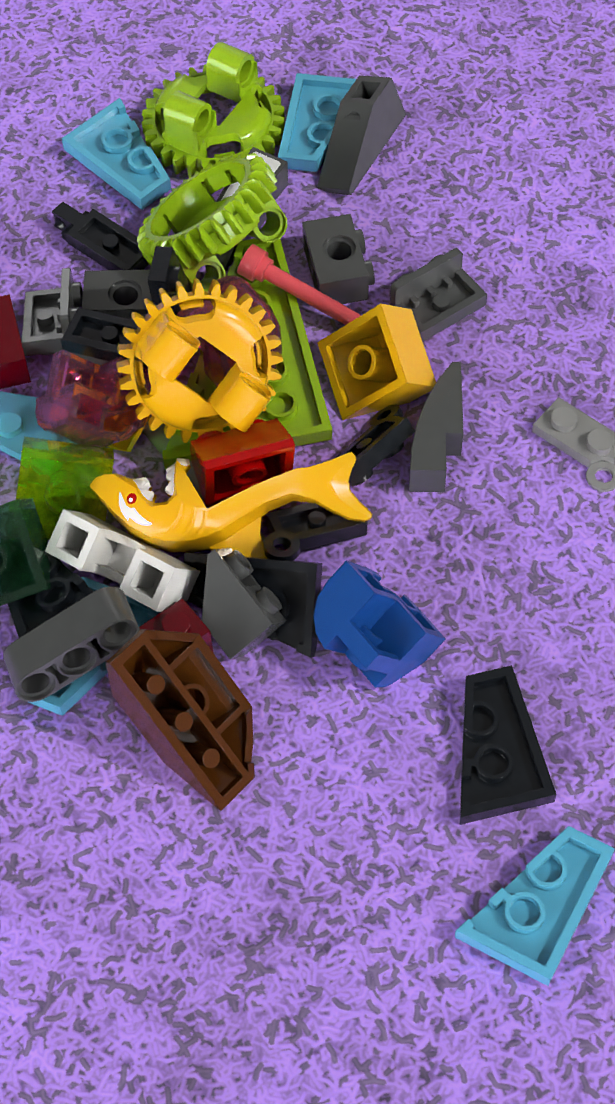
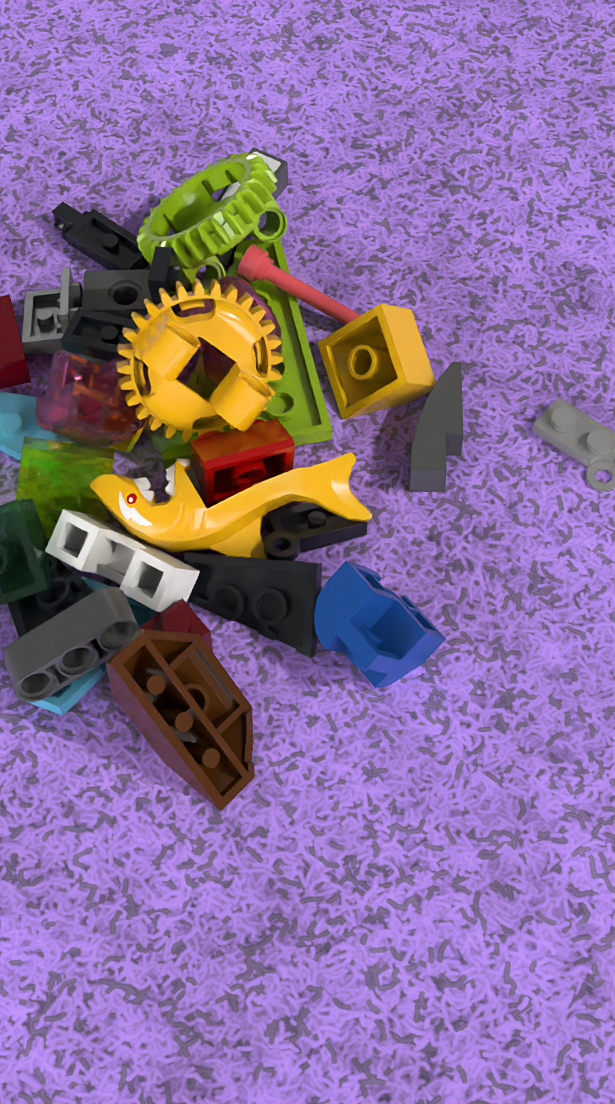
(118, 155): medium azure wing -> none
(183, 126): lime piece -> none
(235, 604): dark grey slope -> none
(311, 120): medium azure wing -> none
(336, 258): dark grey brick -> none
(360, 132): dark grey slope -> none
(378, 442): black hinge -> none
(438, 293): dark grey bracket -> none
(499, 750): black wing -> none
(541, 908): medium azure wing -> none

